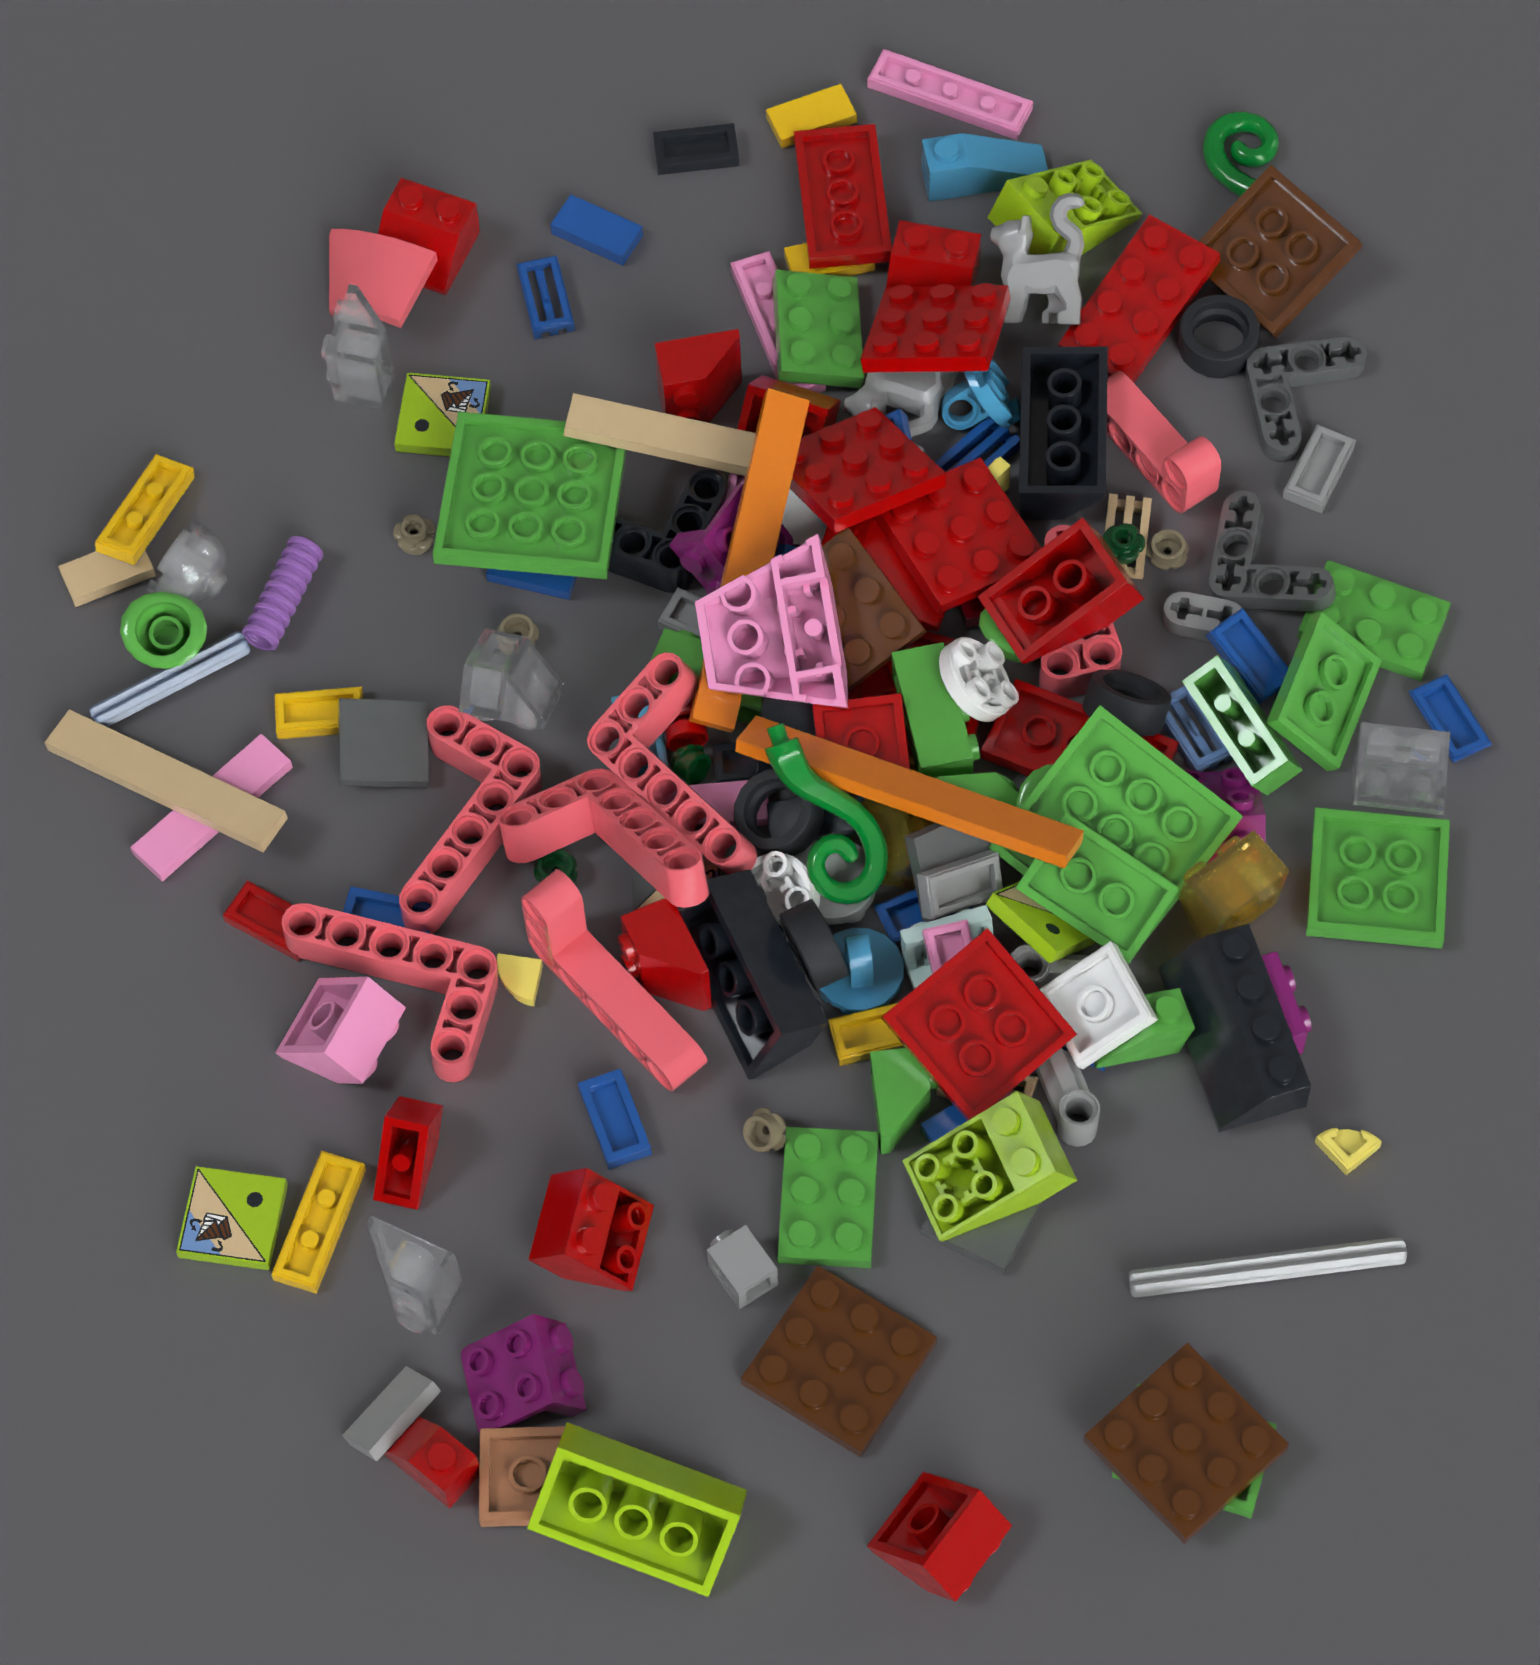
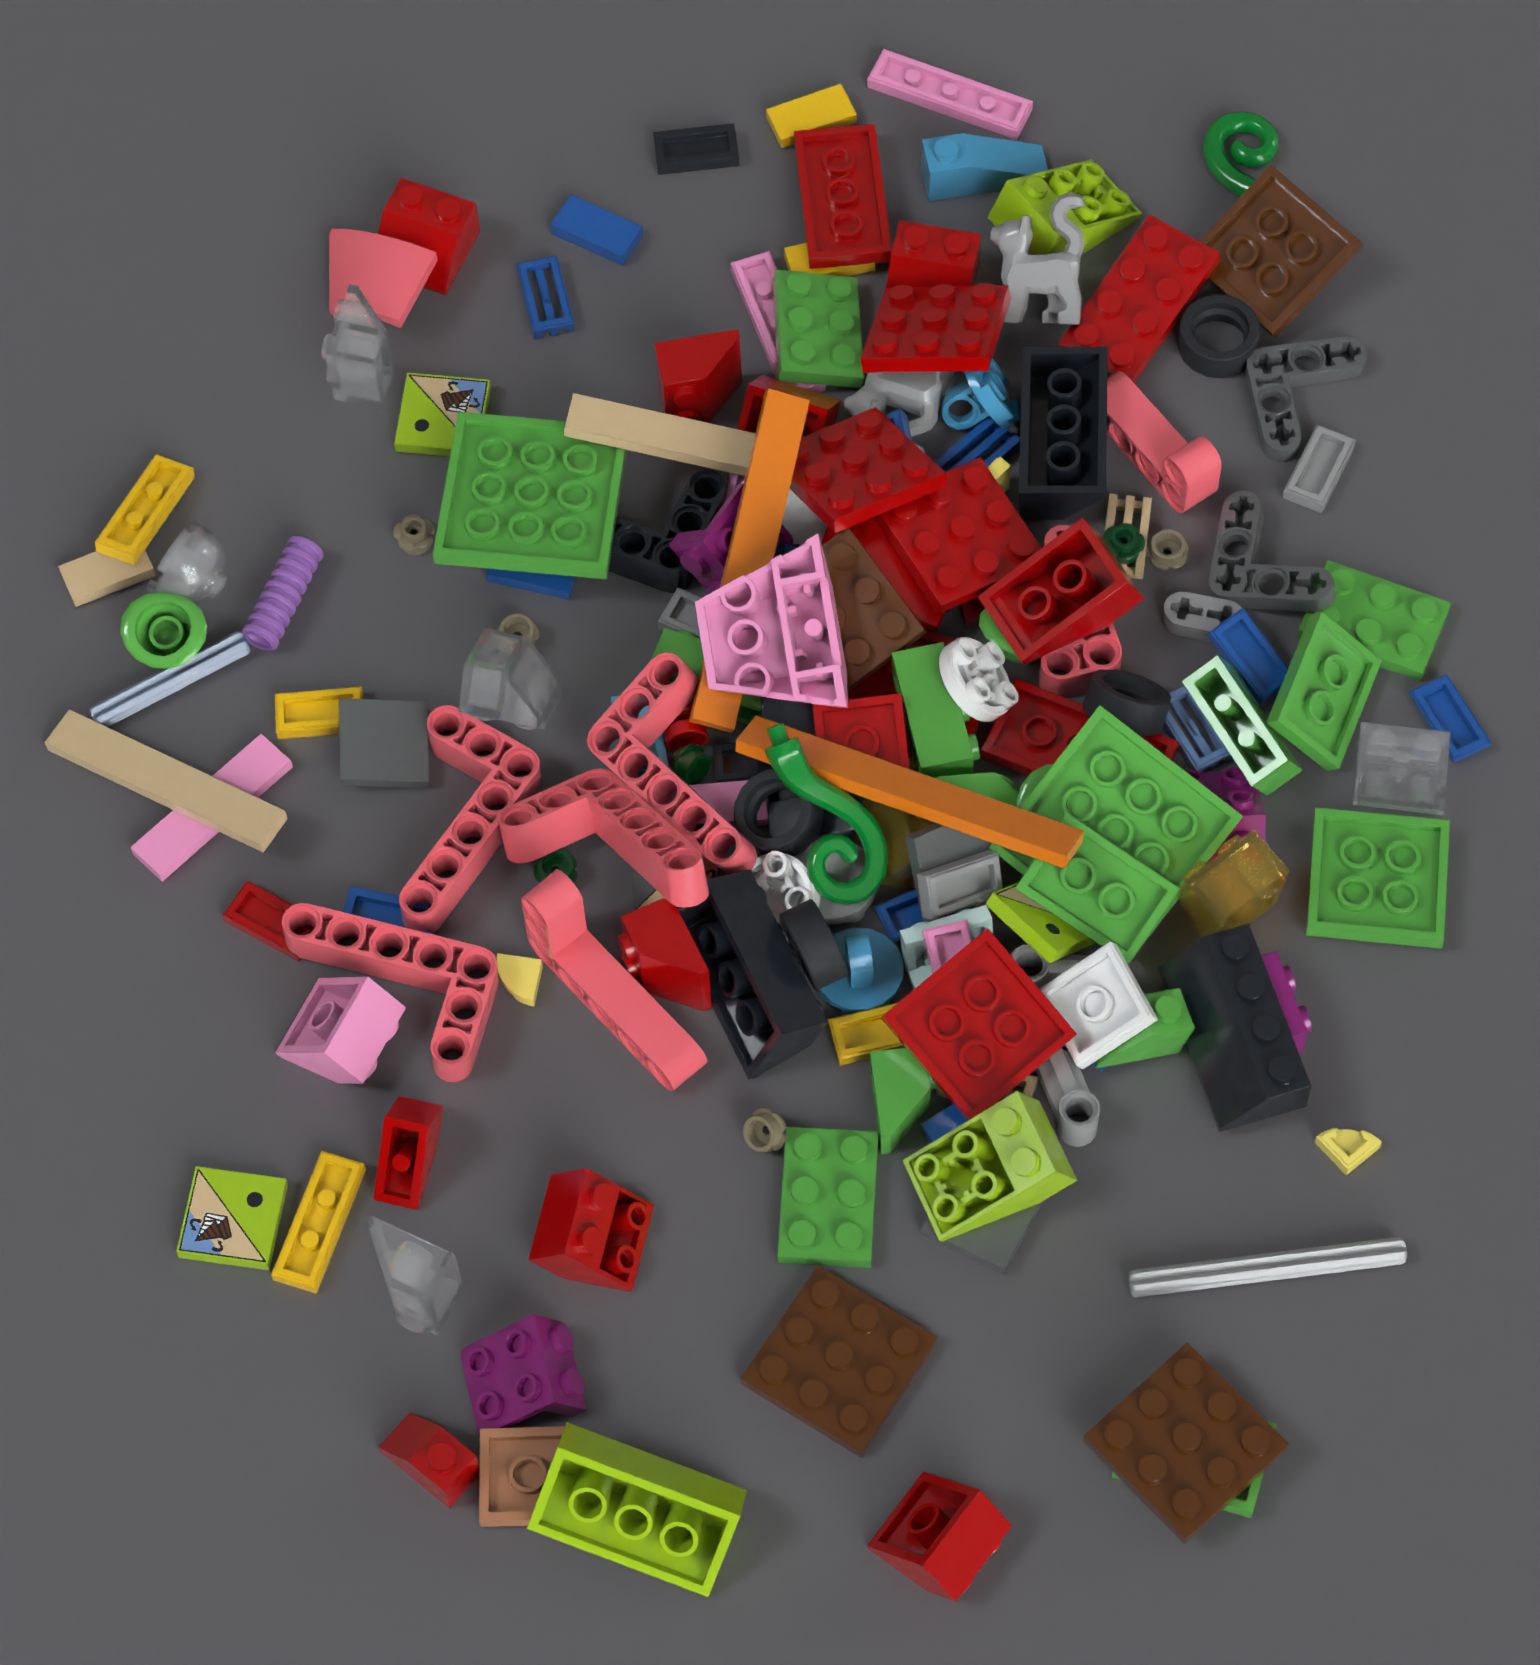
(391, 1413): light grey tile -> none
(614, 1119): blue tile -> none
(741, 1265): light grey brick -> none

